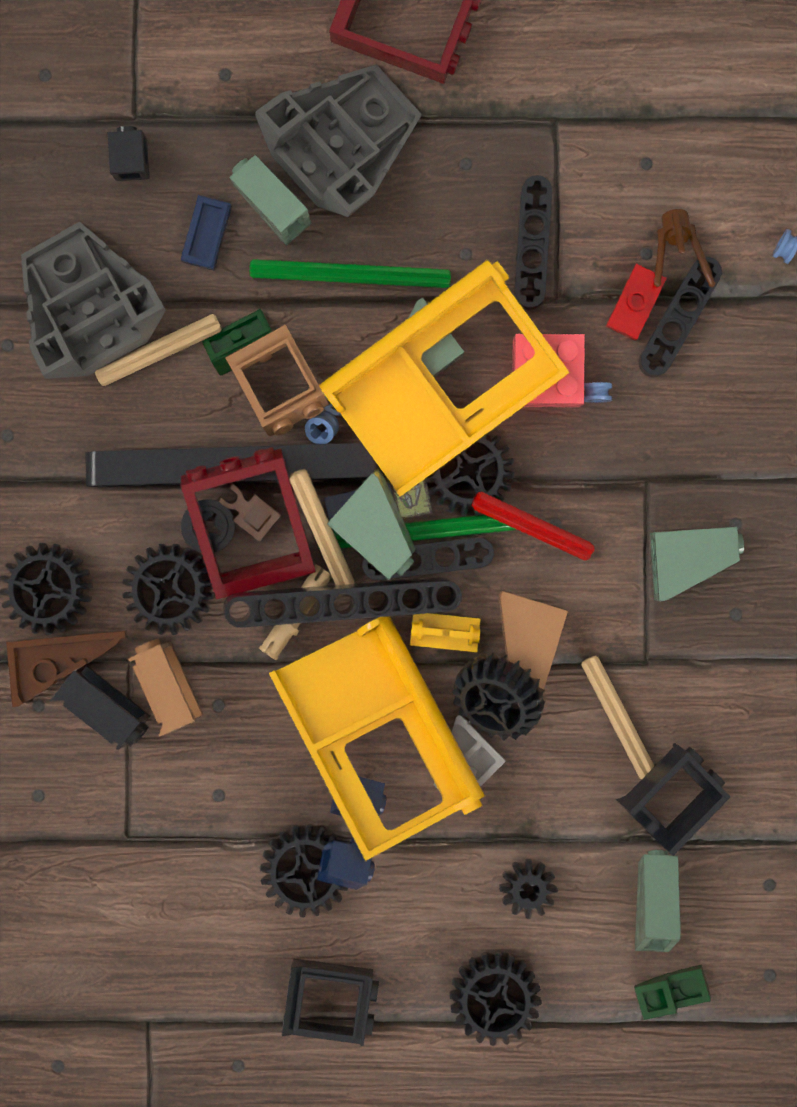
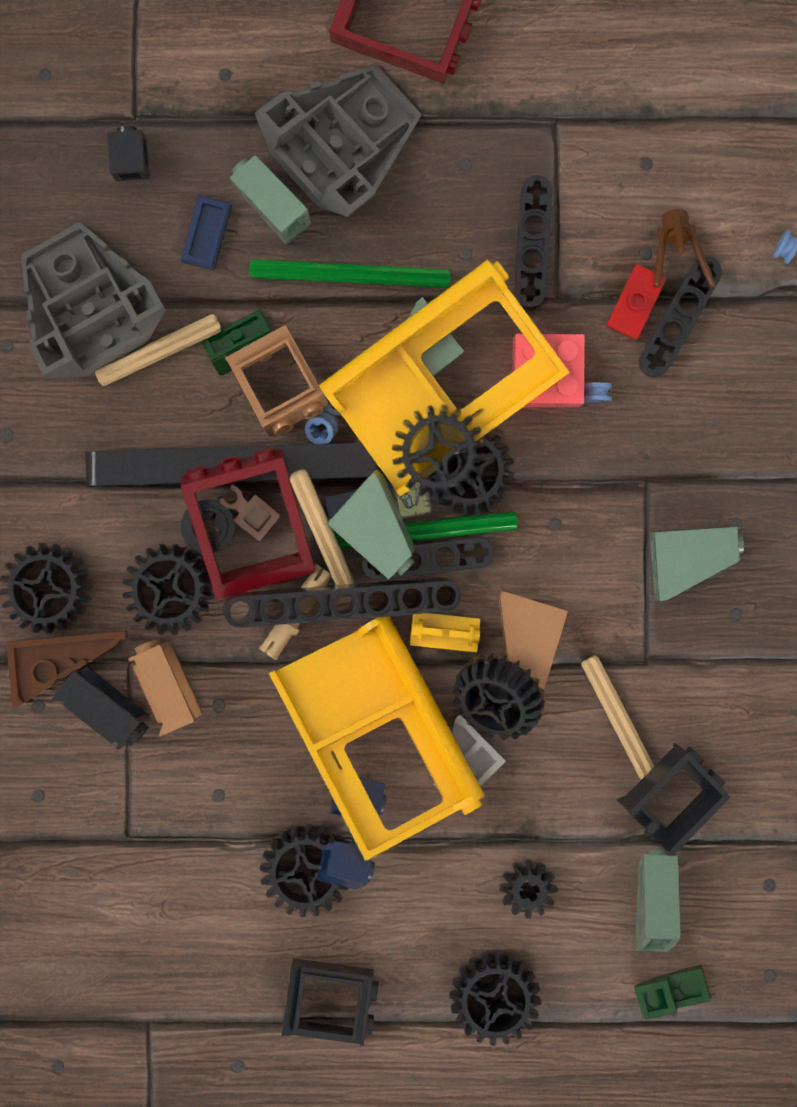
(410, 458): none -> black gear
(532, 526): red axle -> none

